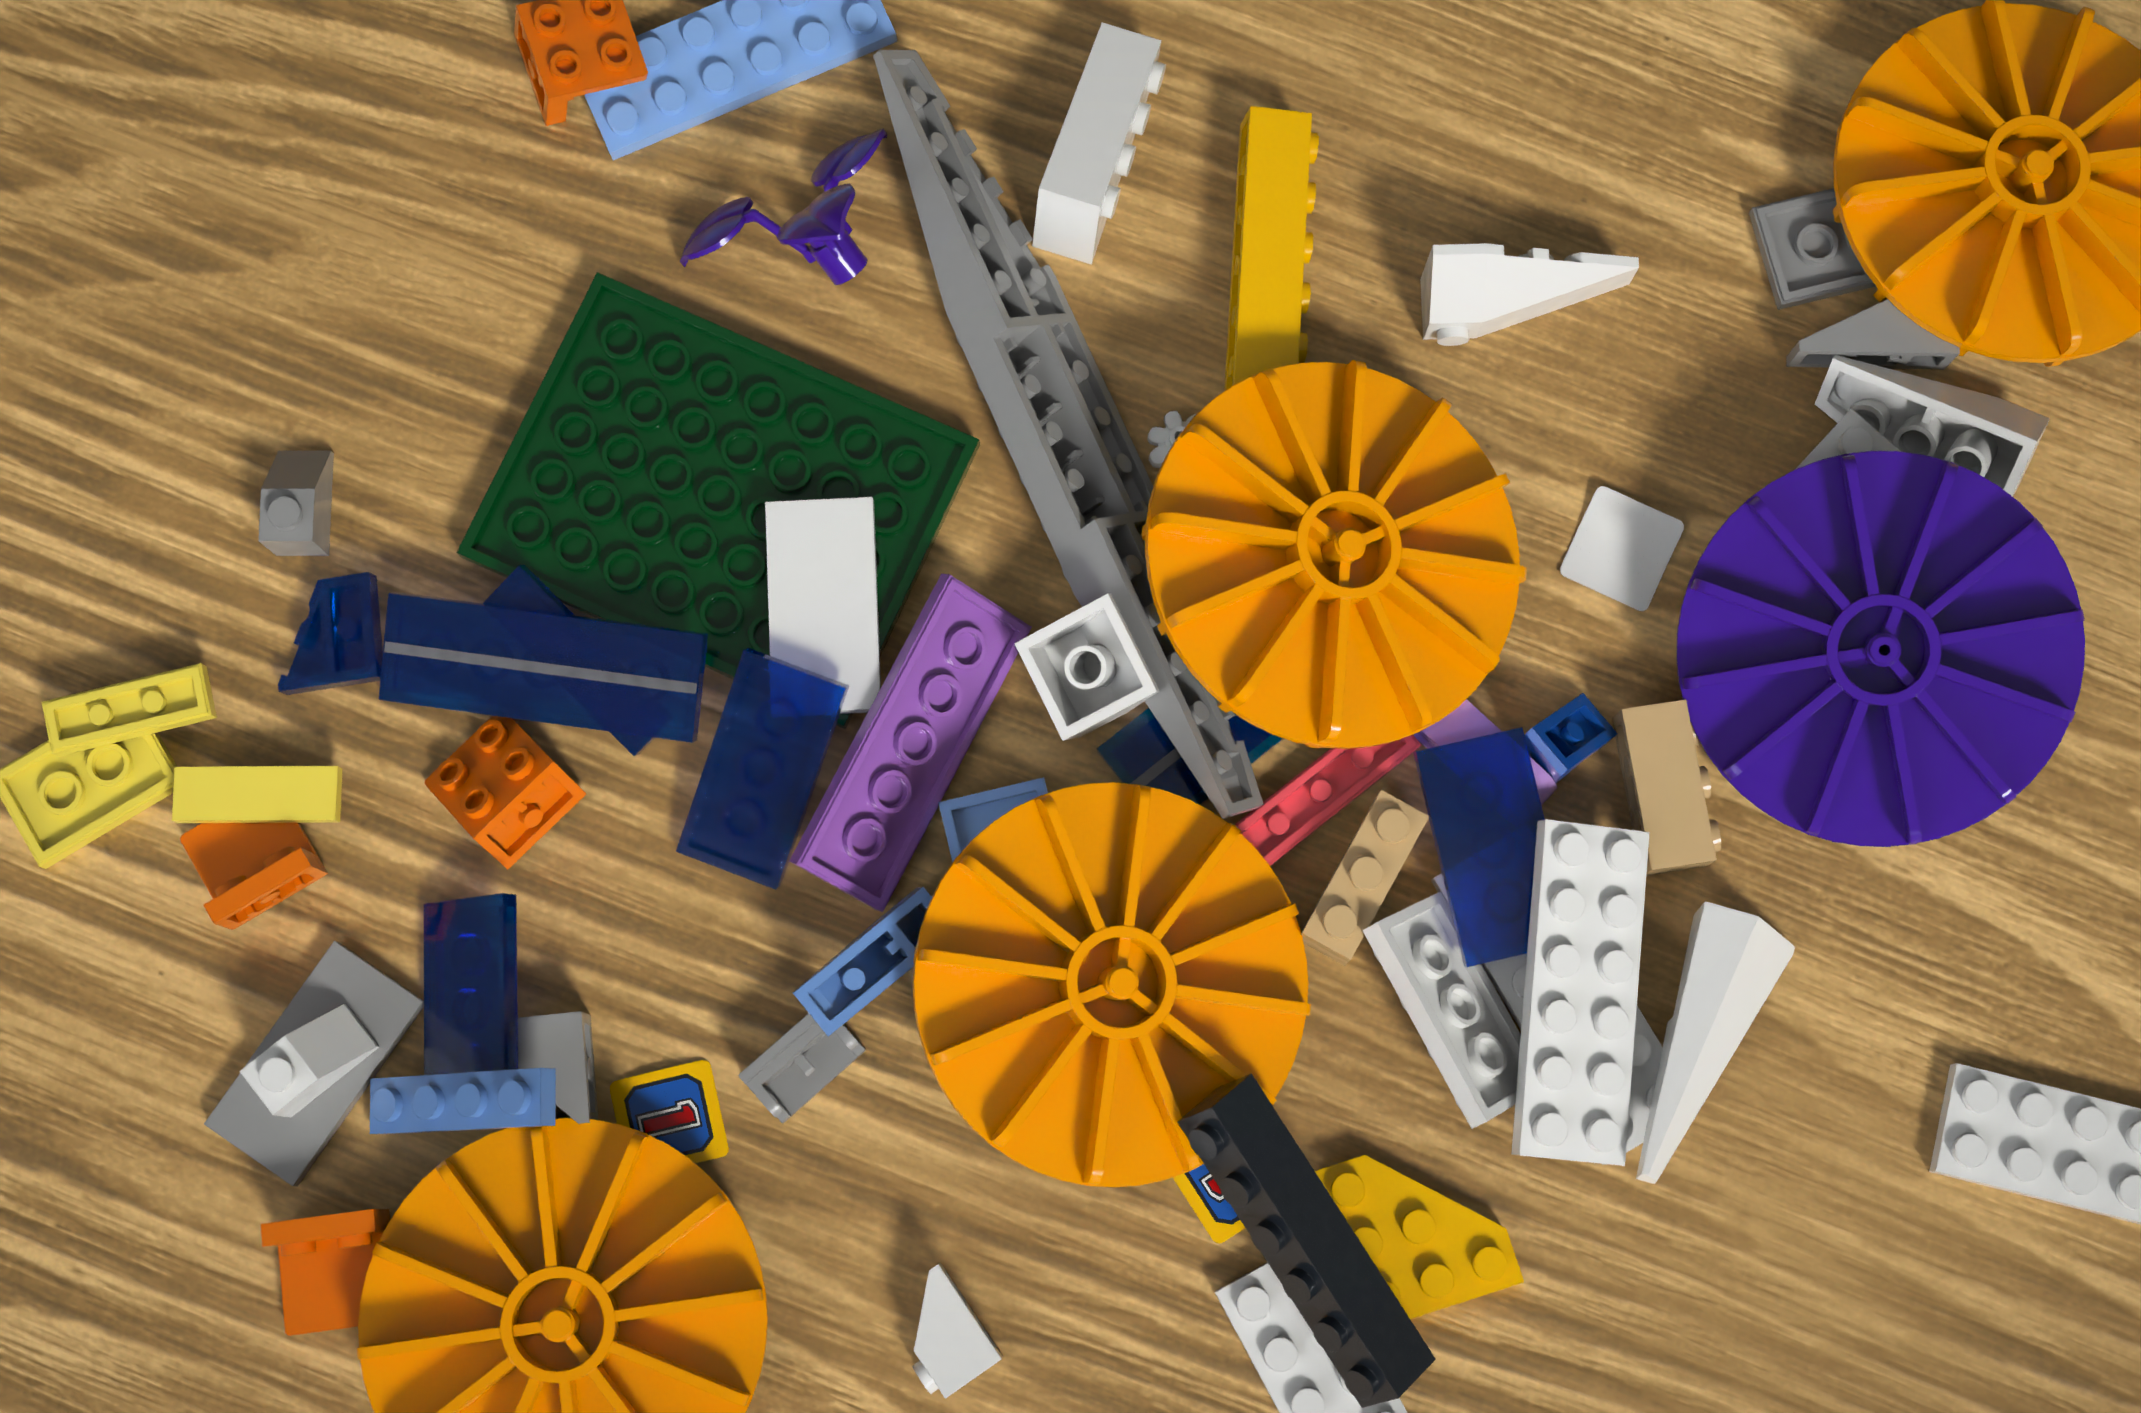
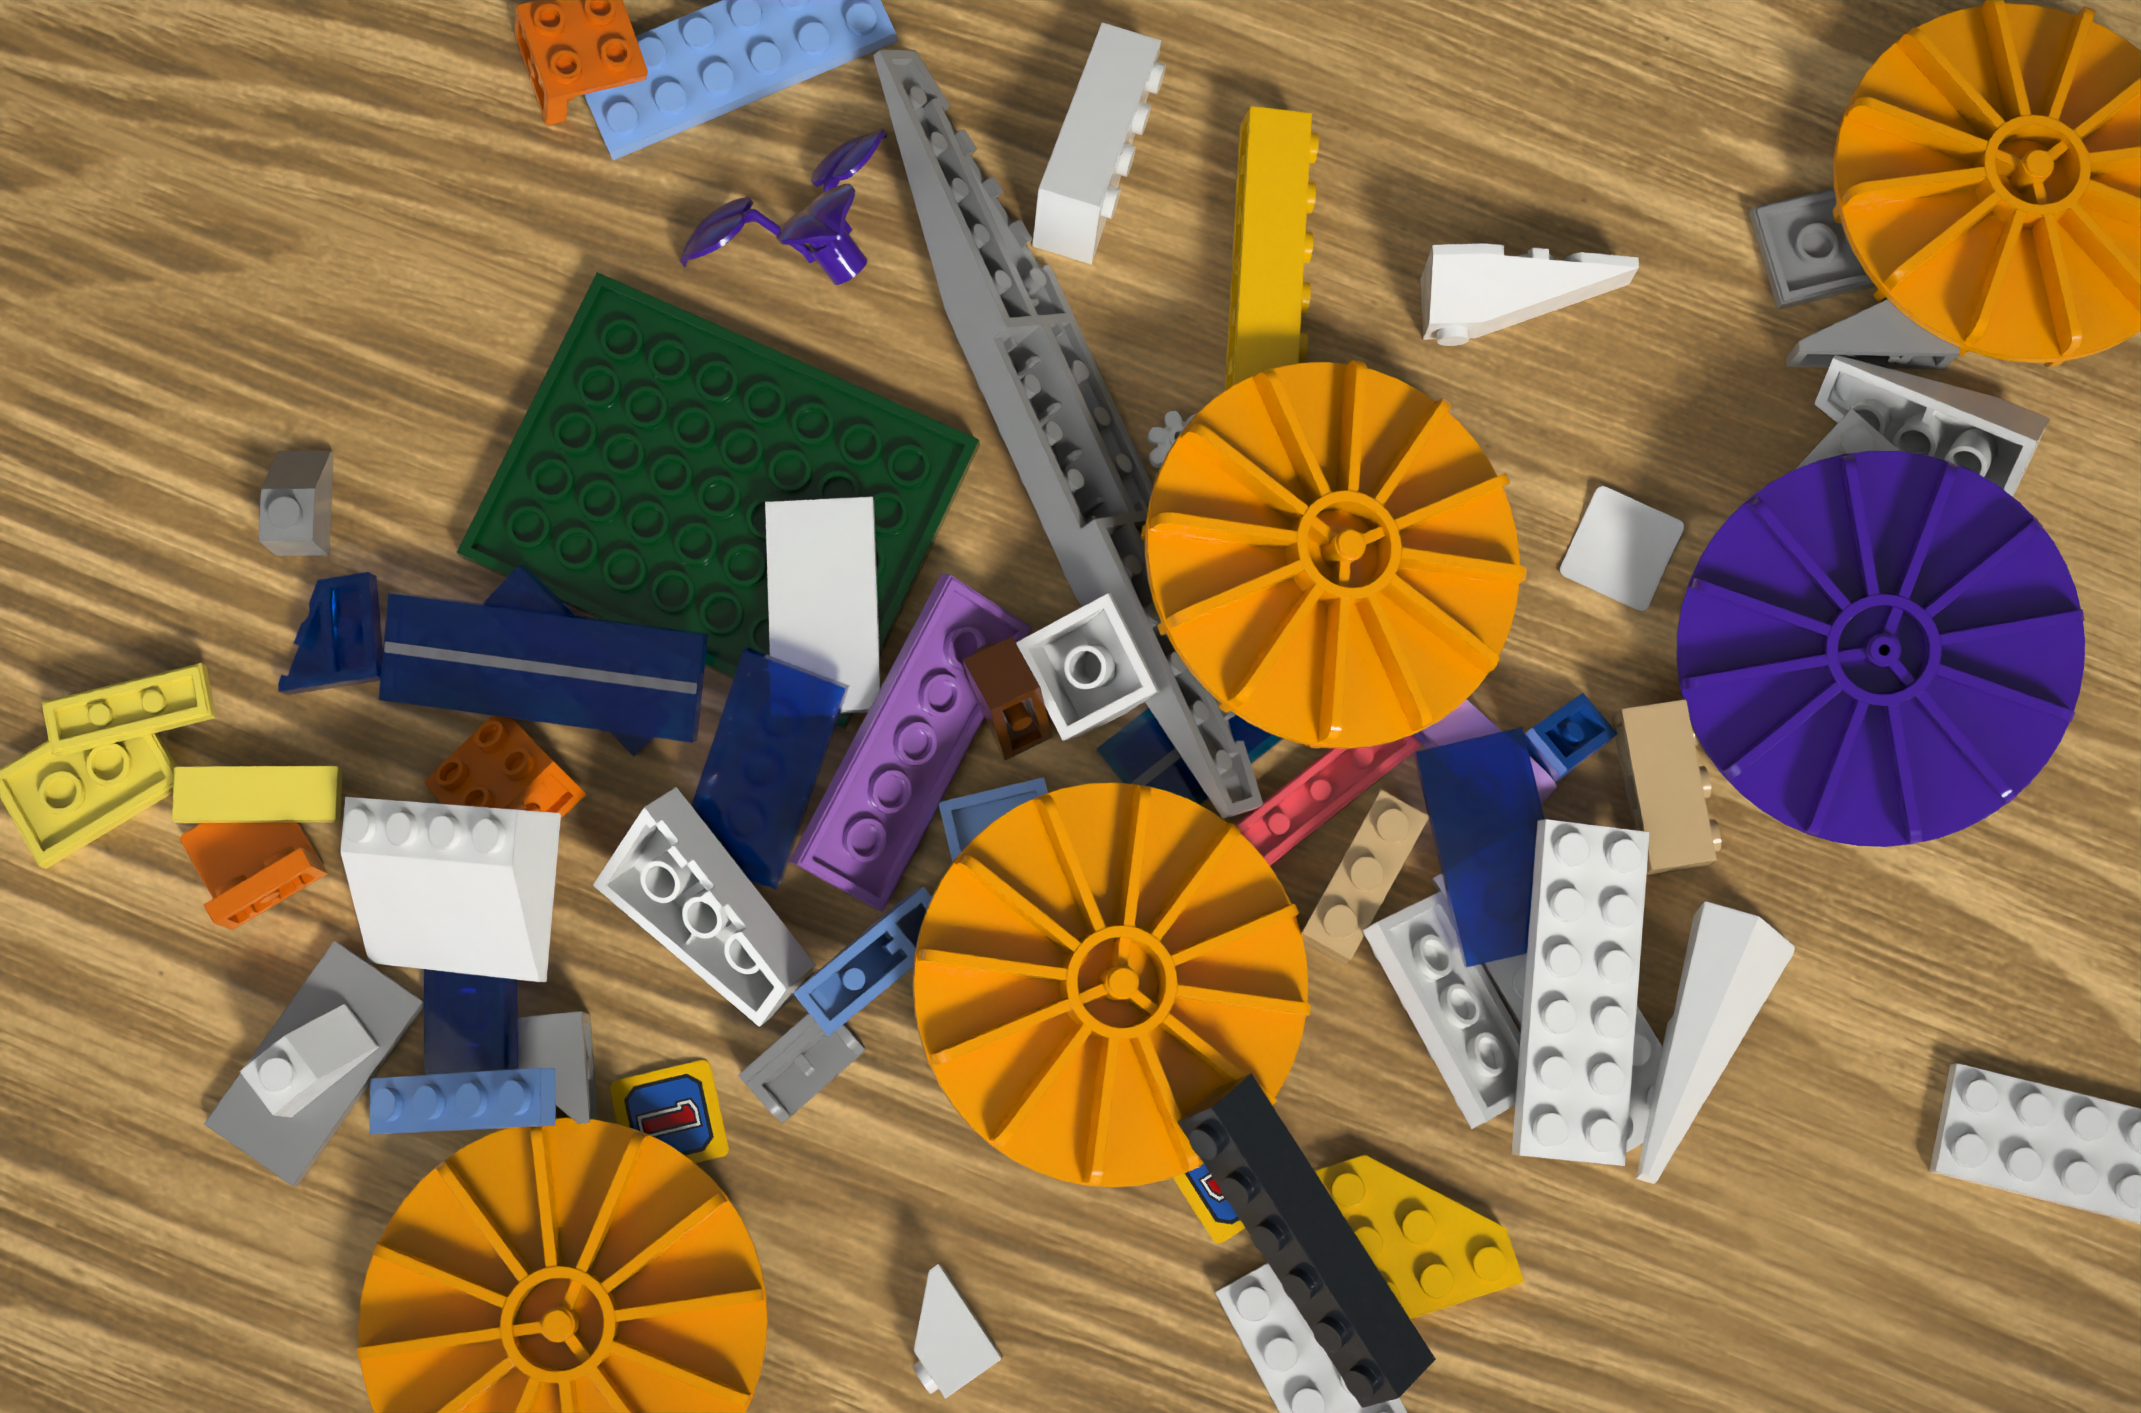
(324, 1266): orange bracket -> none
(452, 885): none -> white slope
(704, 908): none -> white wedge
(1008, 697): none -> reddish brown slope

